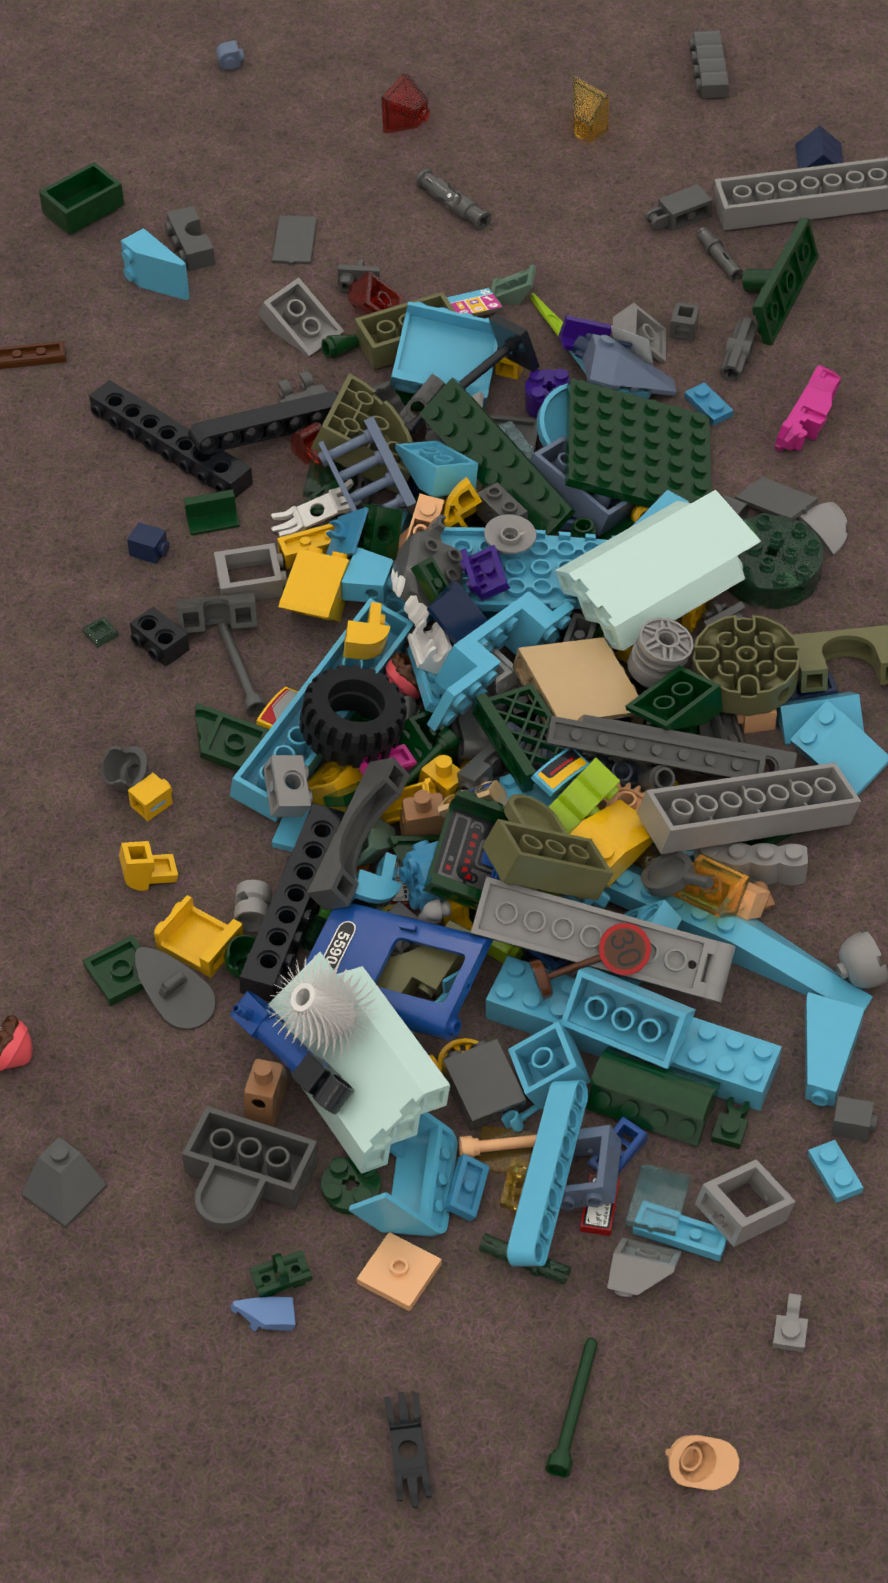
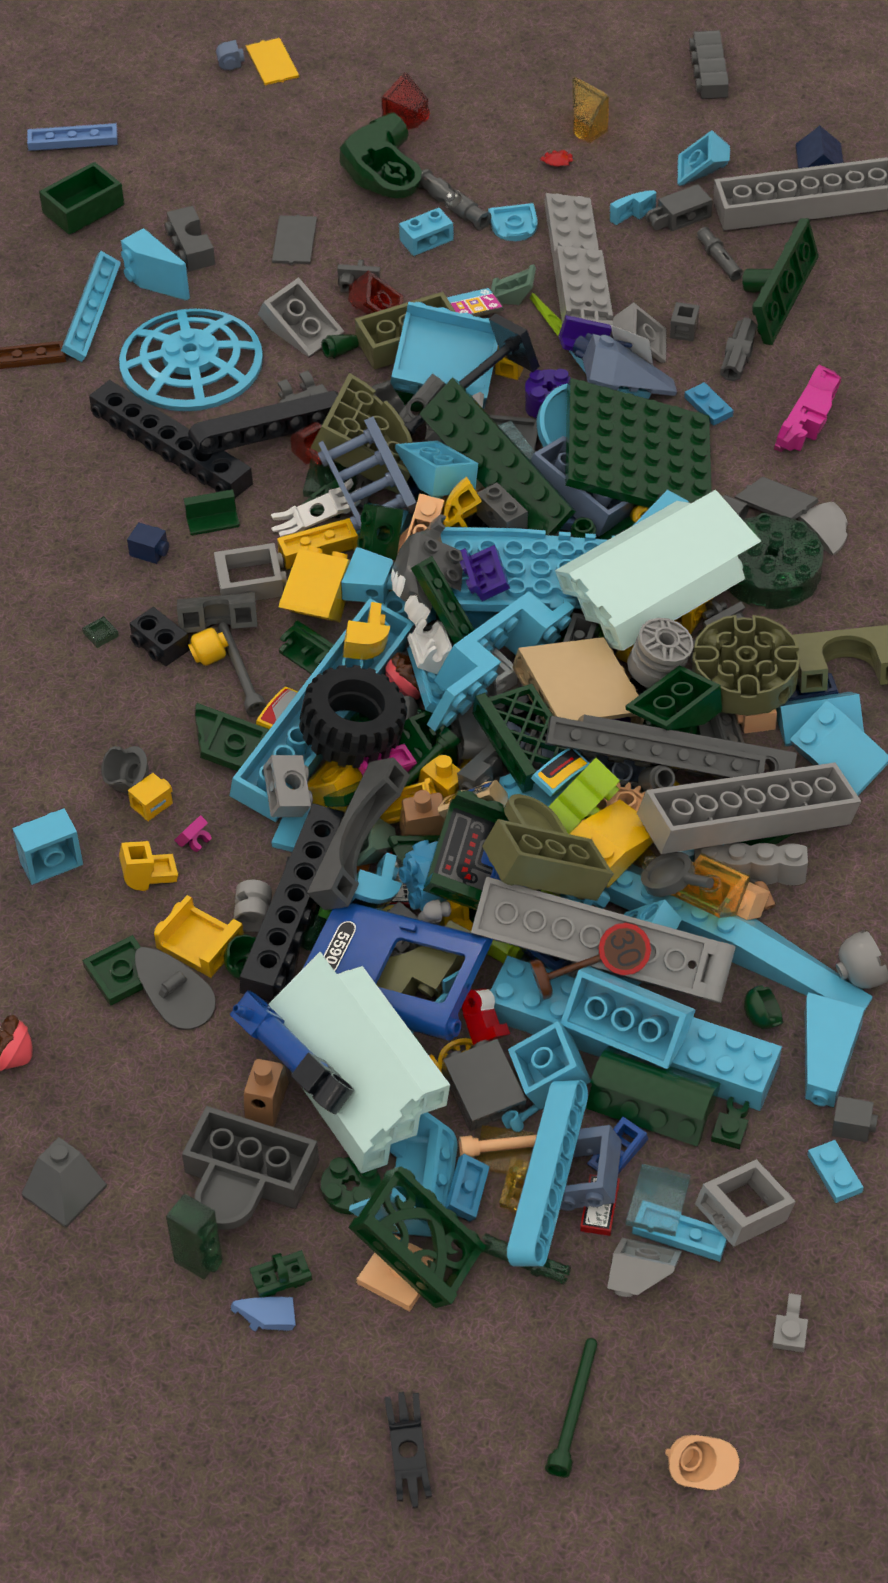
(48, 846): none -> medium azure brick
(72, 137): none -> medium blue plate
(91, 306): none -> medium azure plate
(193, 832): none -> dark pink tile
(194, 1236): none -> clear green brick
(202, 358): none -> medium azure dish
(208, 646): none -> yellow head
(272, 61): none -> yellow piece
(304, 646): none -> dark green hinge
(323, 1007): white piece -> none
(346, 532): dark azure piece -> none
(375, 161): none -> dark green piece
(426, 231): none -> medium azure brick
(443, 1227): none -> dark green fence
(456, 612): dark blue slope -> none
(481, 1016): none -> red leg
(510, 534): light grey dish -> none
(514, 221): none -> medium azure tile
(557, 158): none -> red piece
(577, 259): none -> light grey hinge
(634, 204): none -> medium azure slope
(702, 158): none -> medium azure slope
(762, 1008): none -> dark green hair

